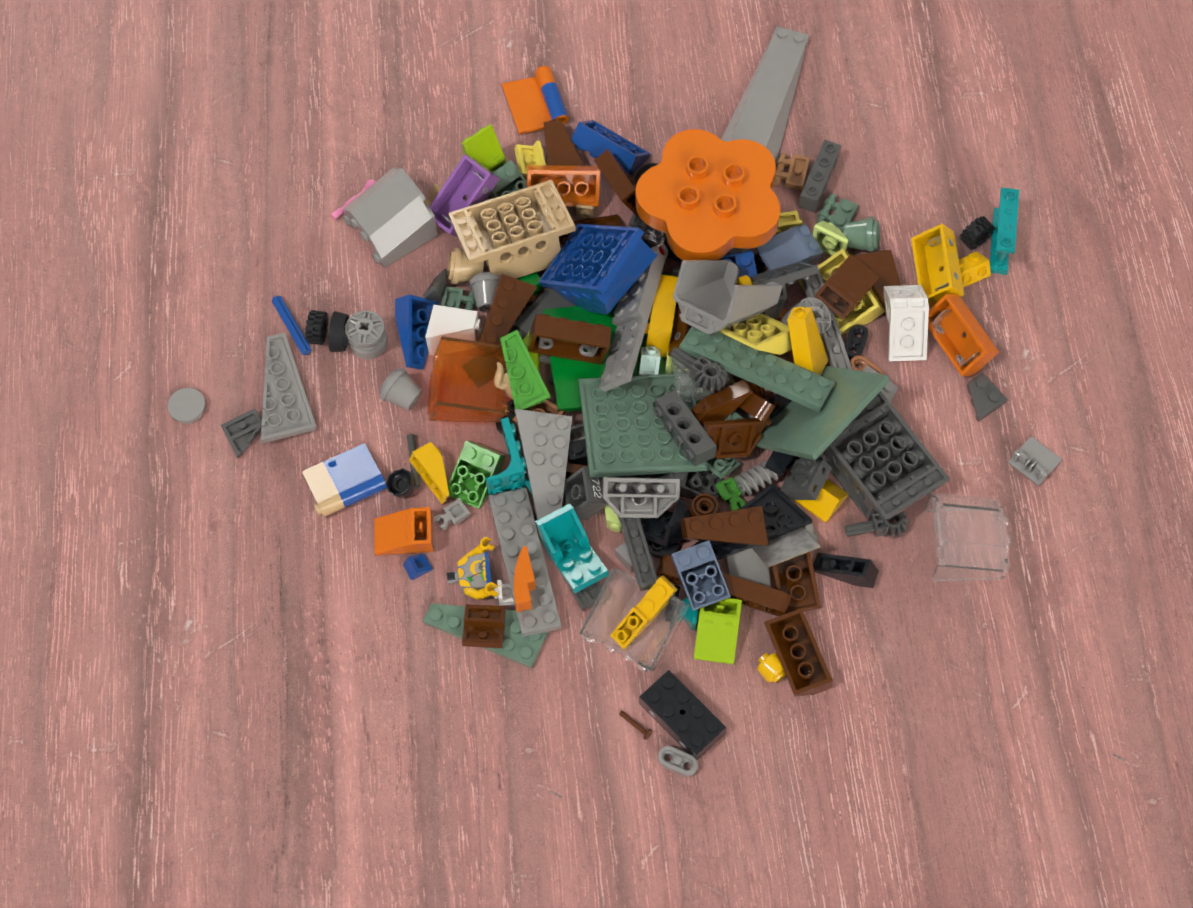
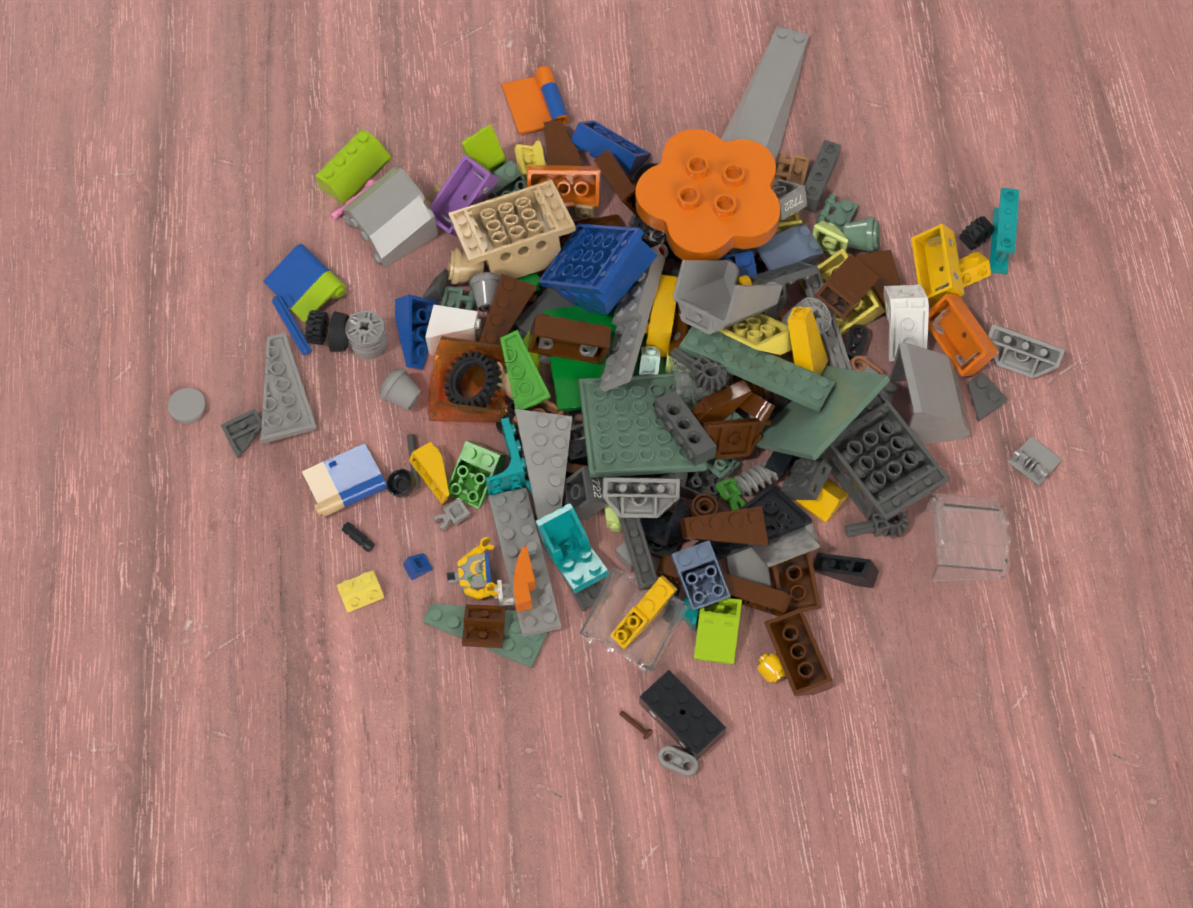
(304, 282): none -> blue door
(352, 167): none -> lime slope
(358, 537): none -> black axle
(360, 591): none -> light yellow bracket
(404, 532): orange slope -> none
(456, 374): none -> black tyre
(790, 196): none -> light grey brick
(933, 392): none -> light grey windscreen
(1024, 353): none -> light grey wedge

